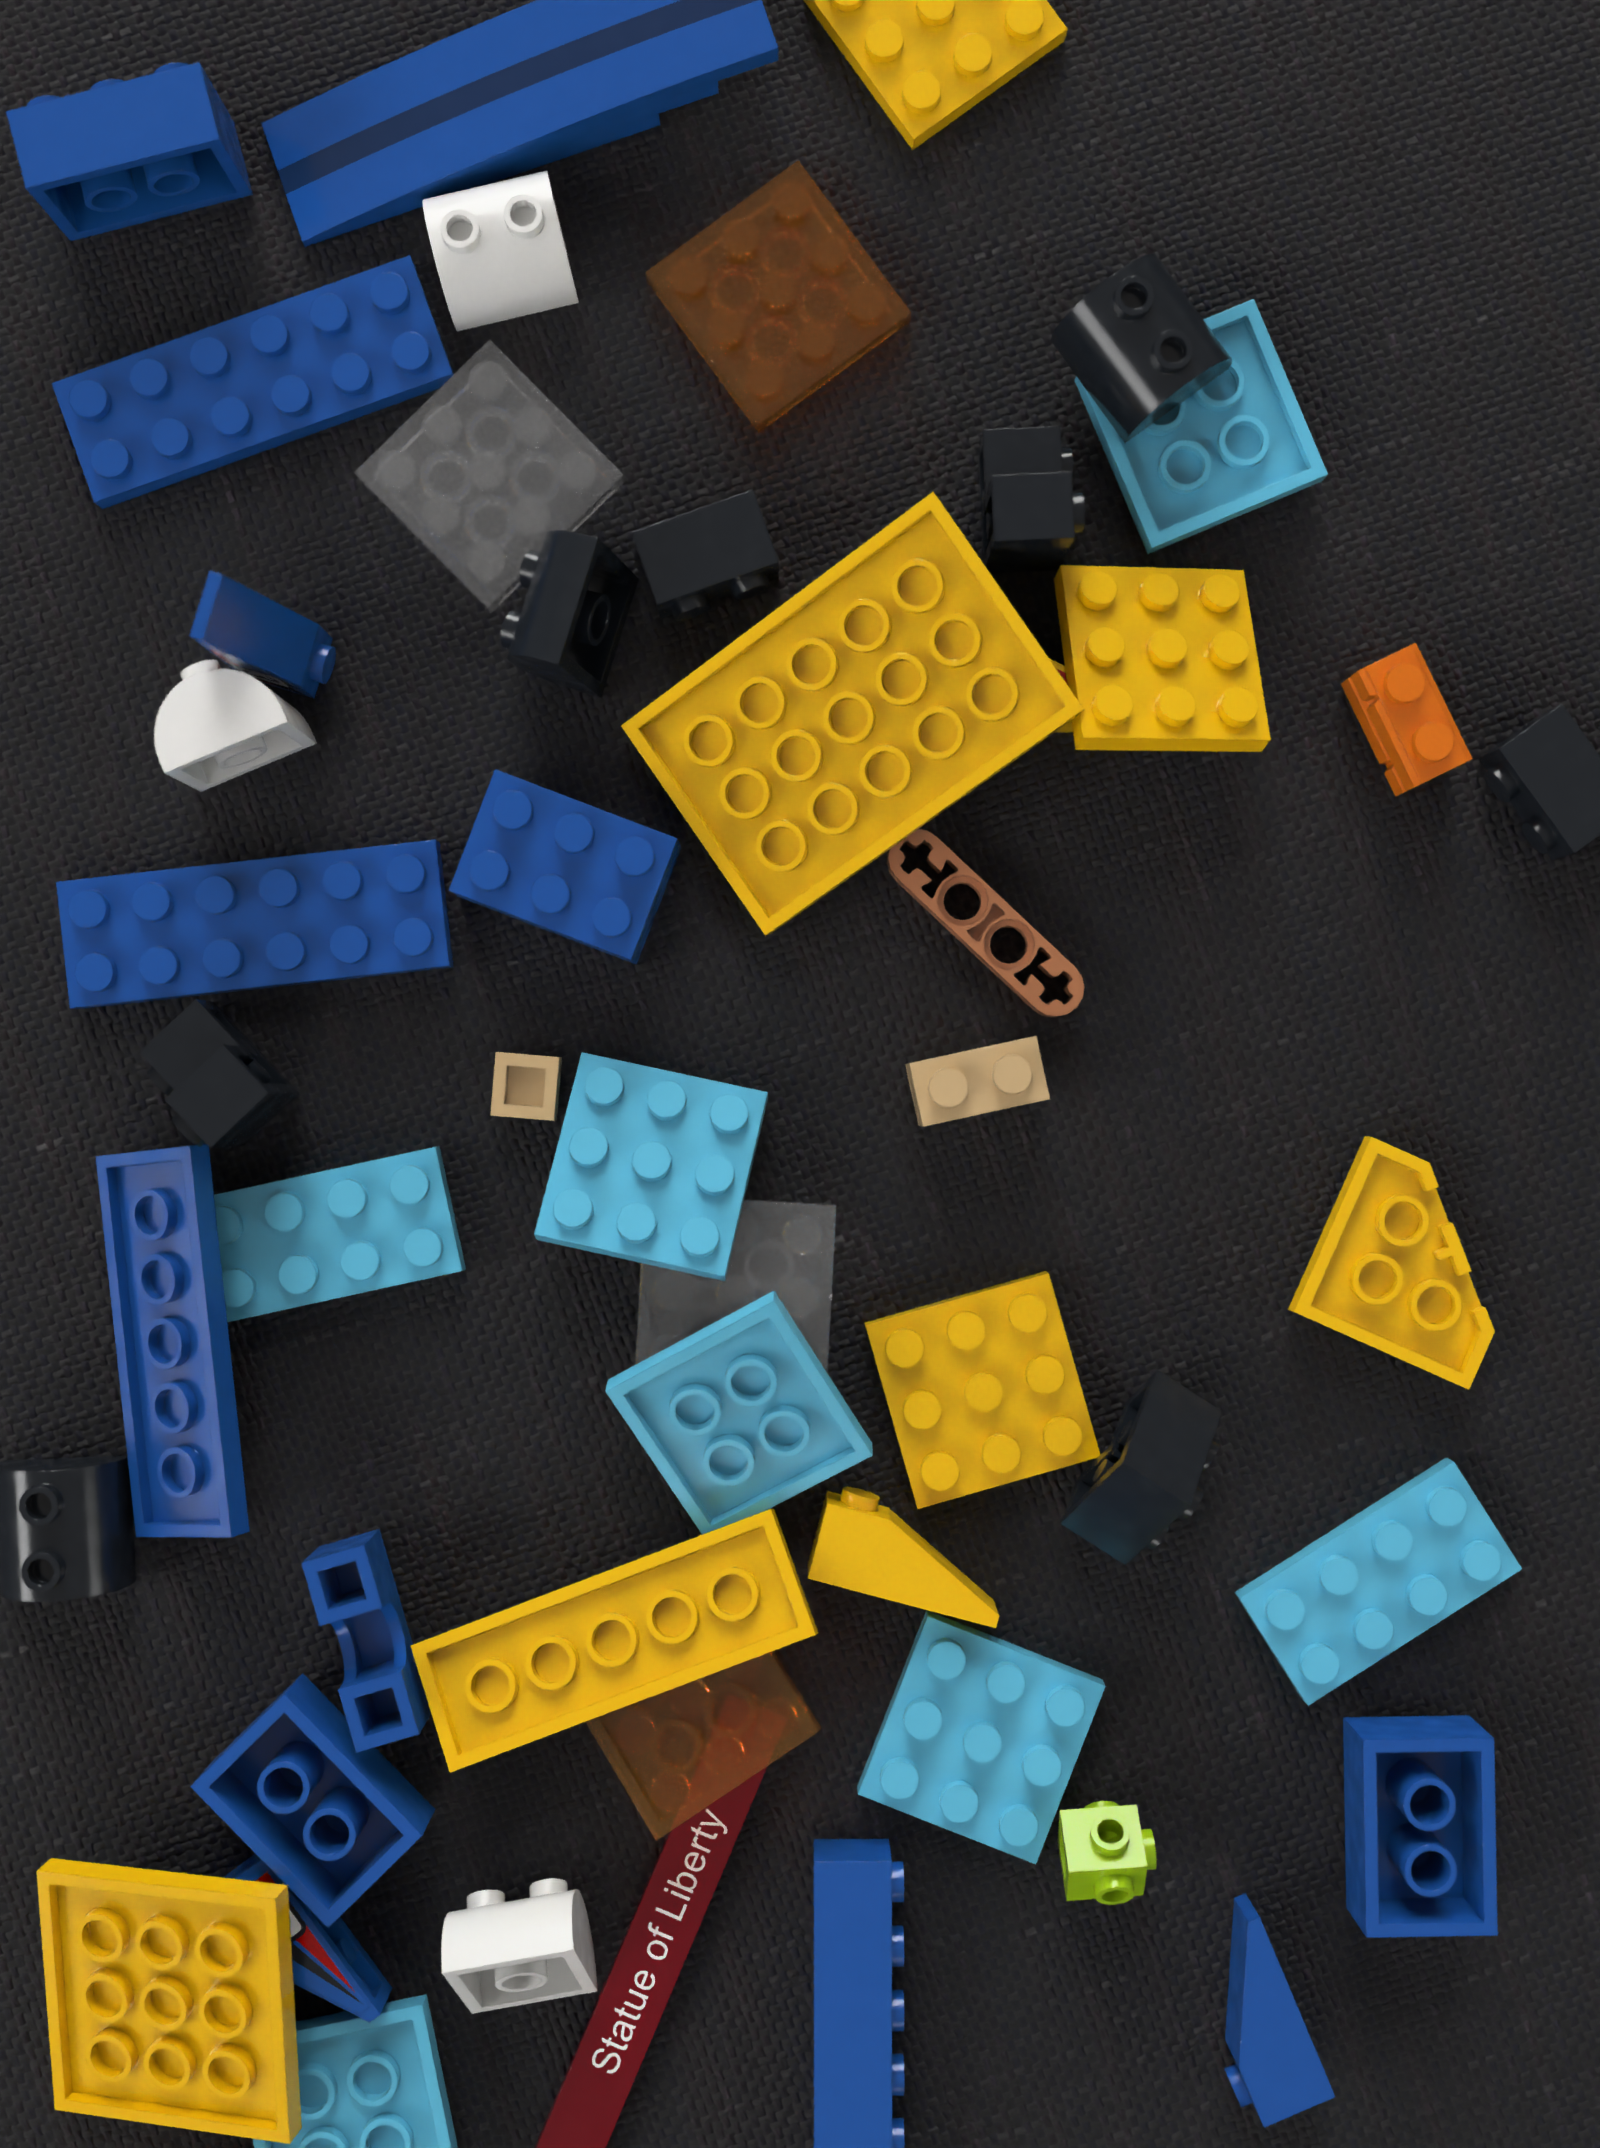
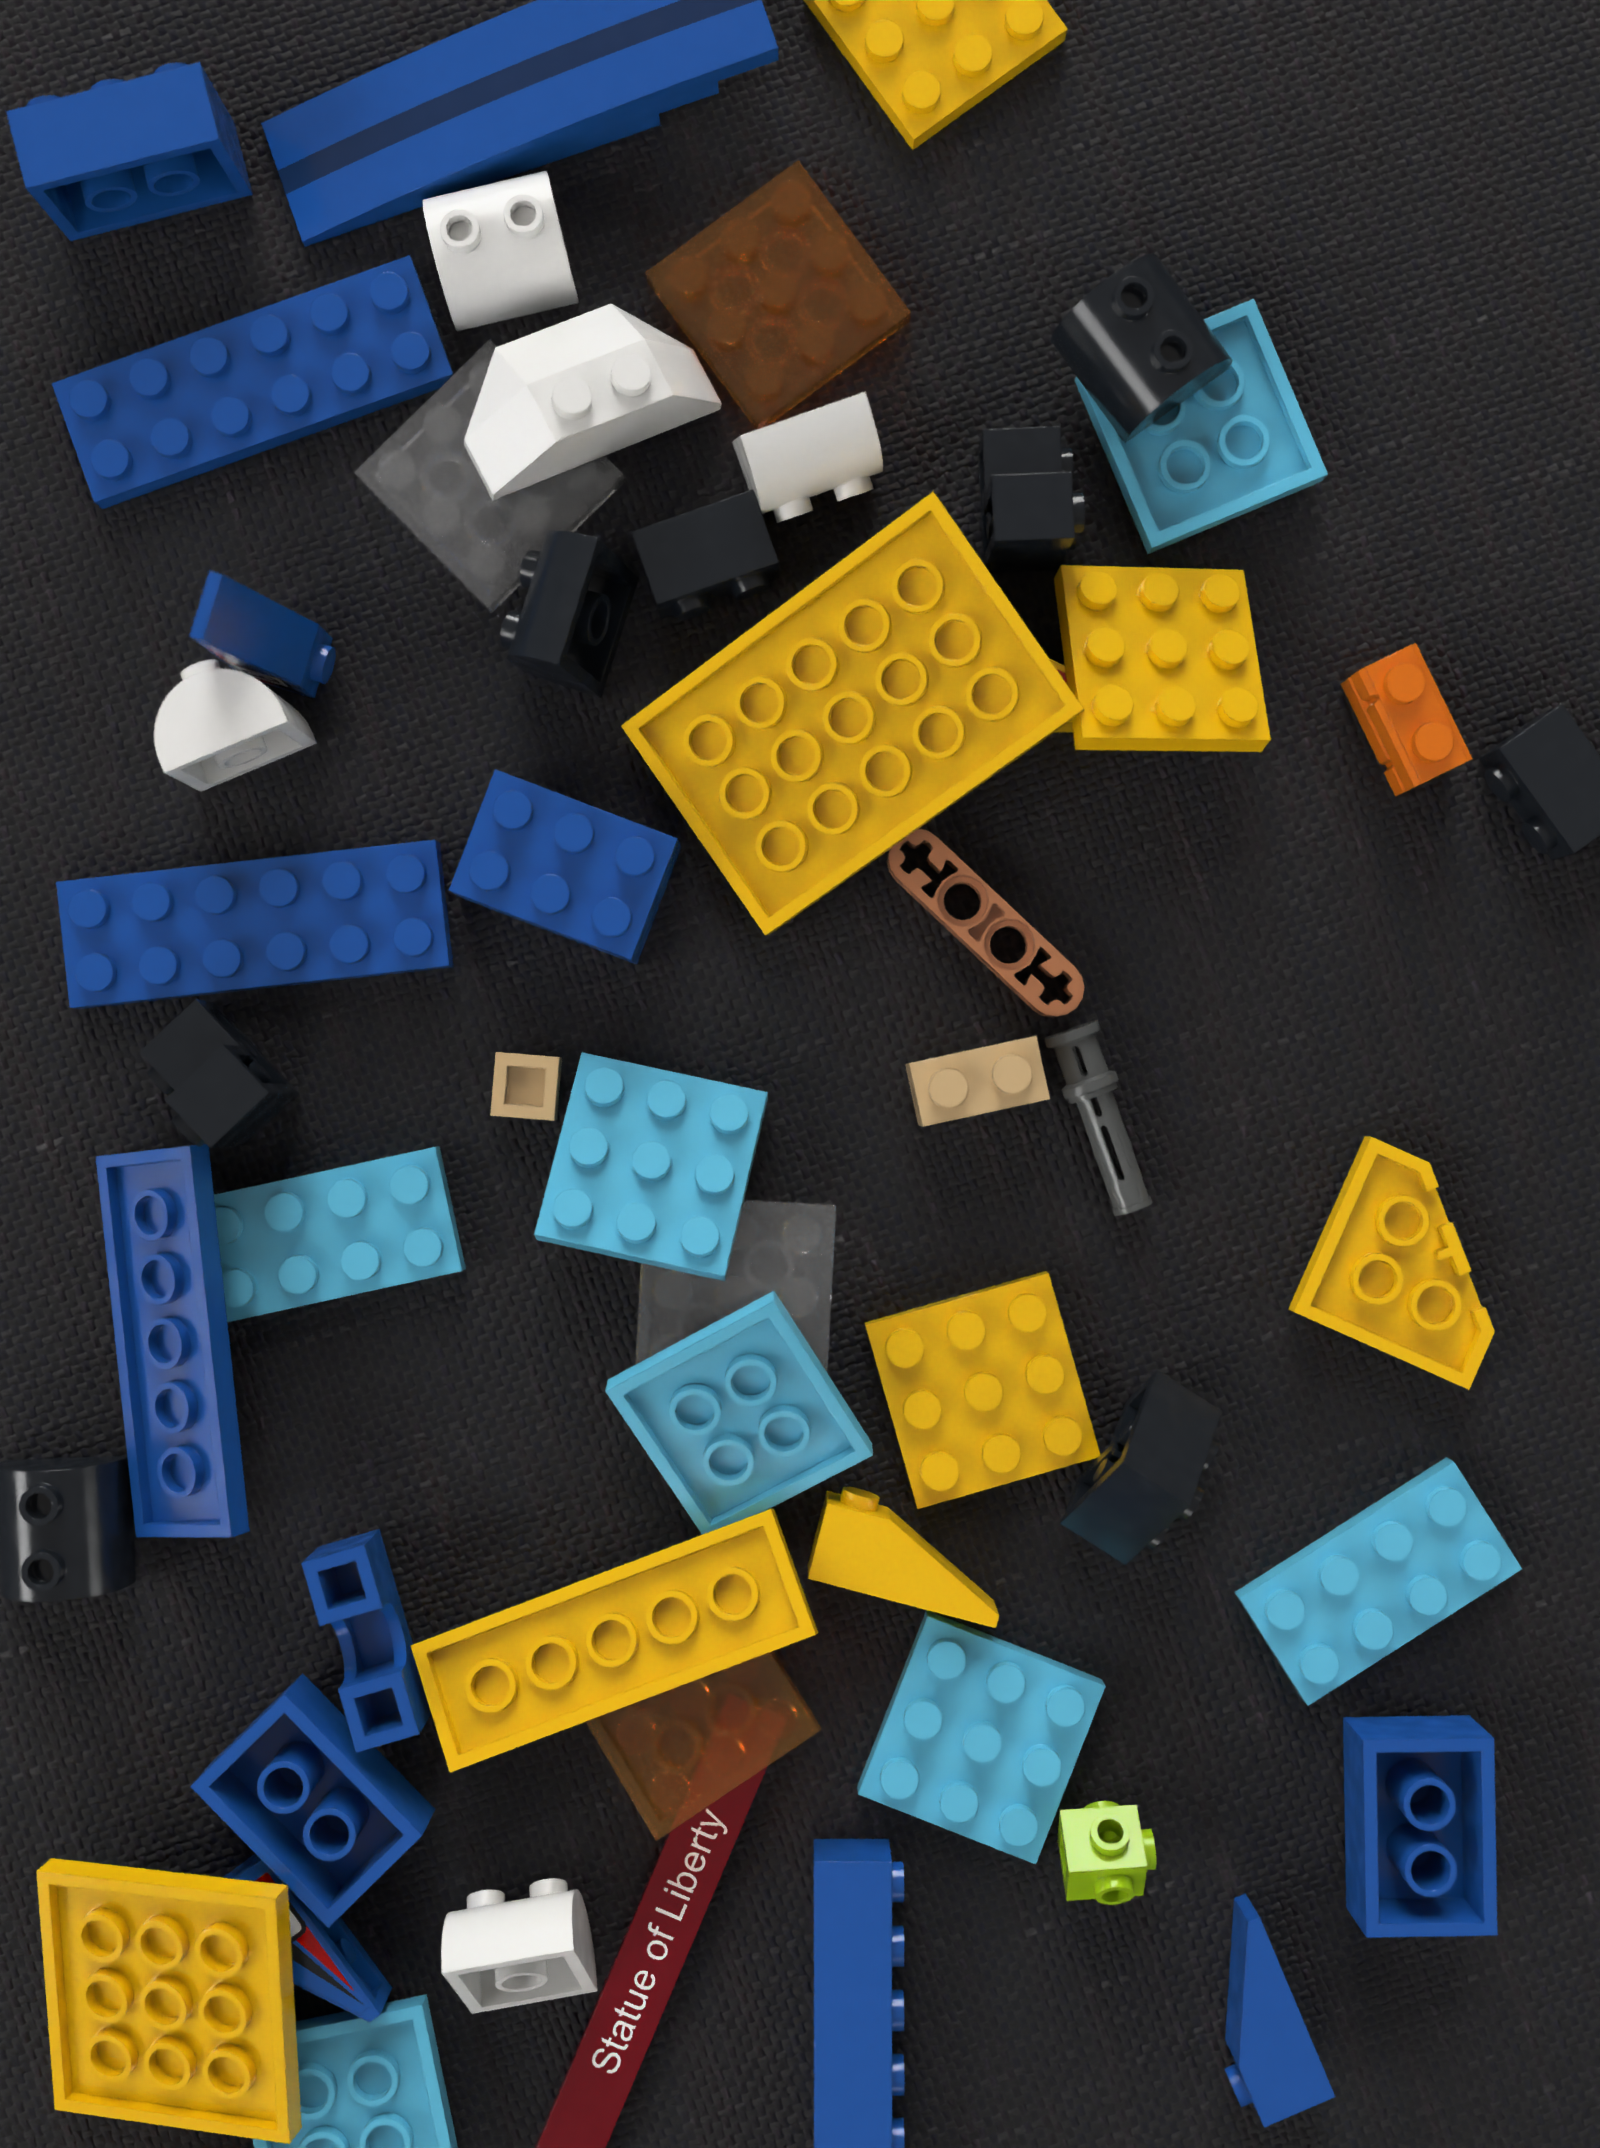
(580, 396): none -> white wedge
(811, 455): none -> white brick
(1126, 1190): none -> dark grey pin

